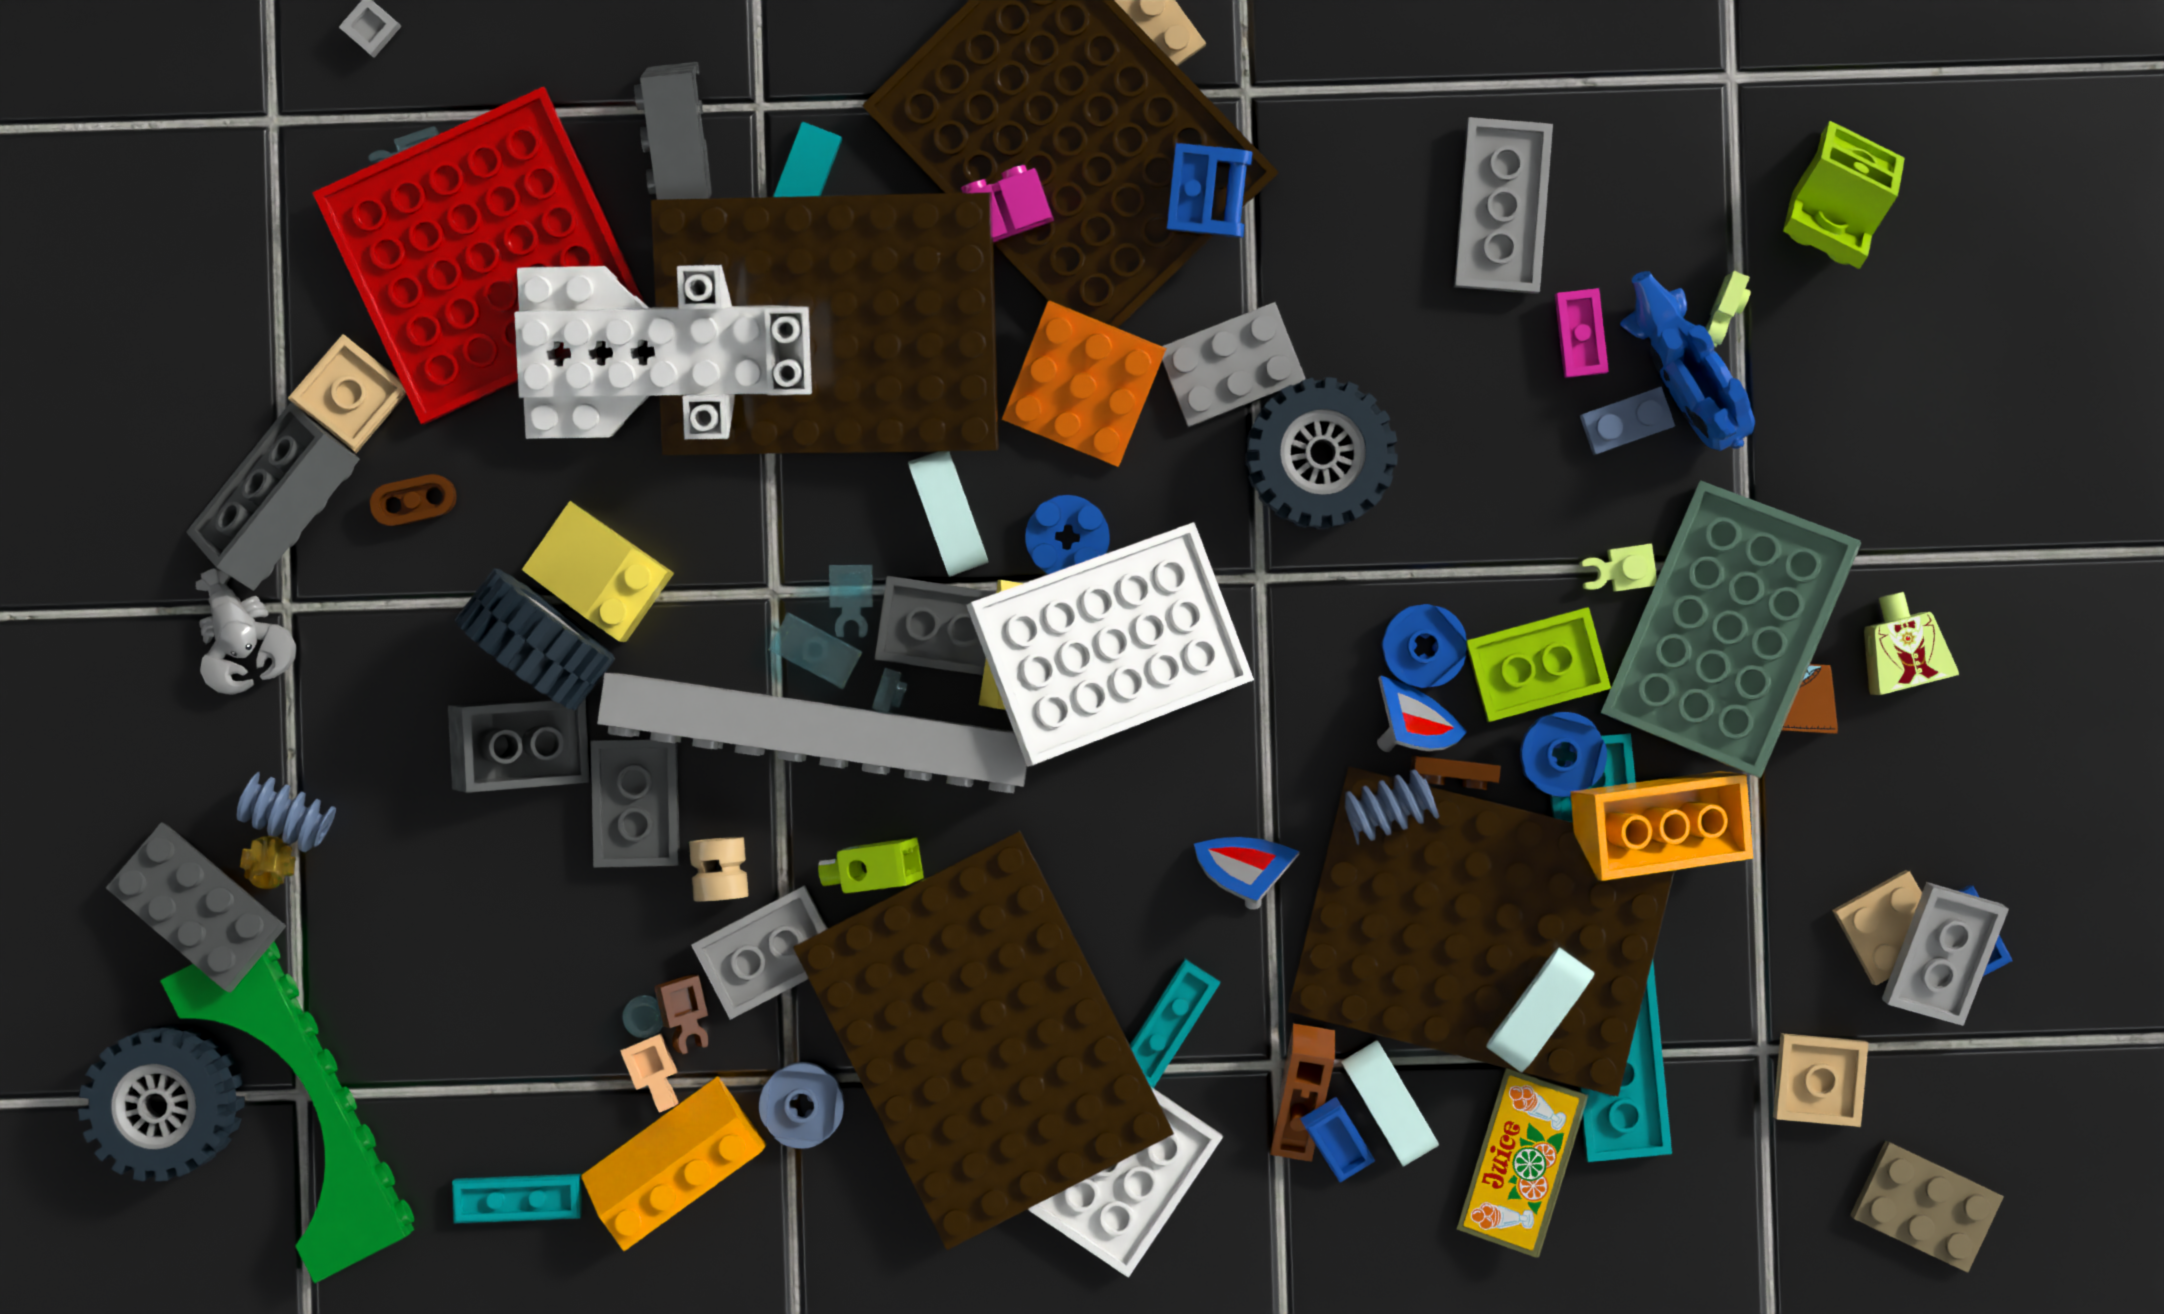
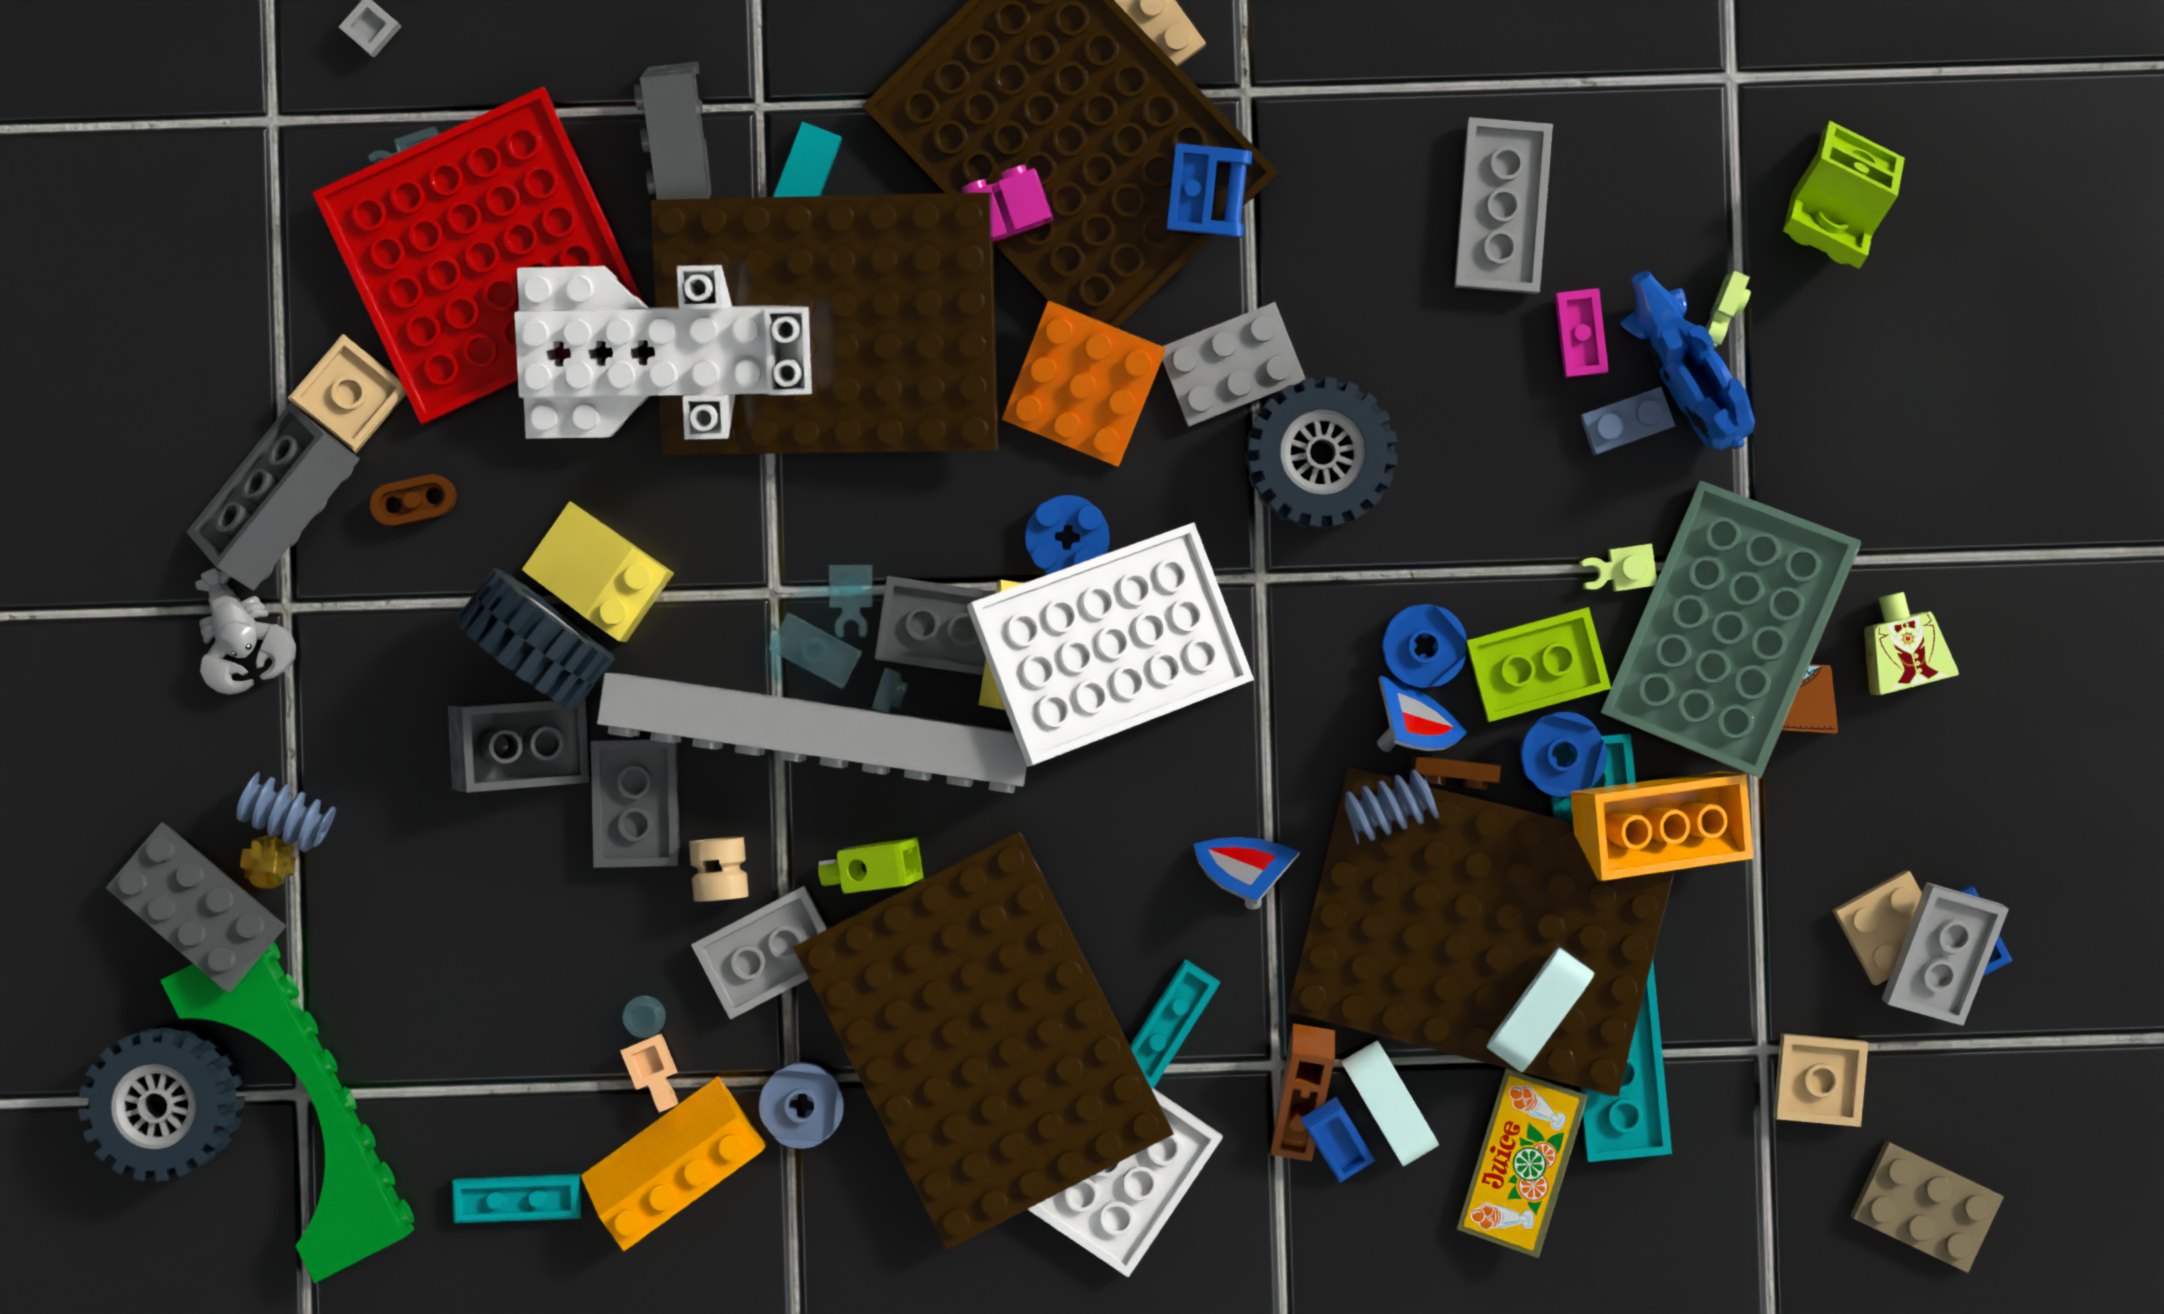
(680, 1006): reddish brown plate -> none
(948, 512): light aqua beam -> none

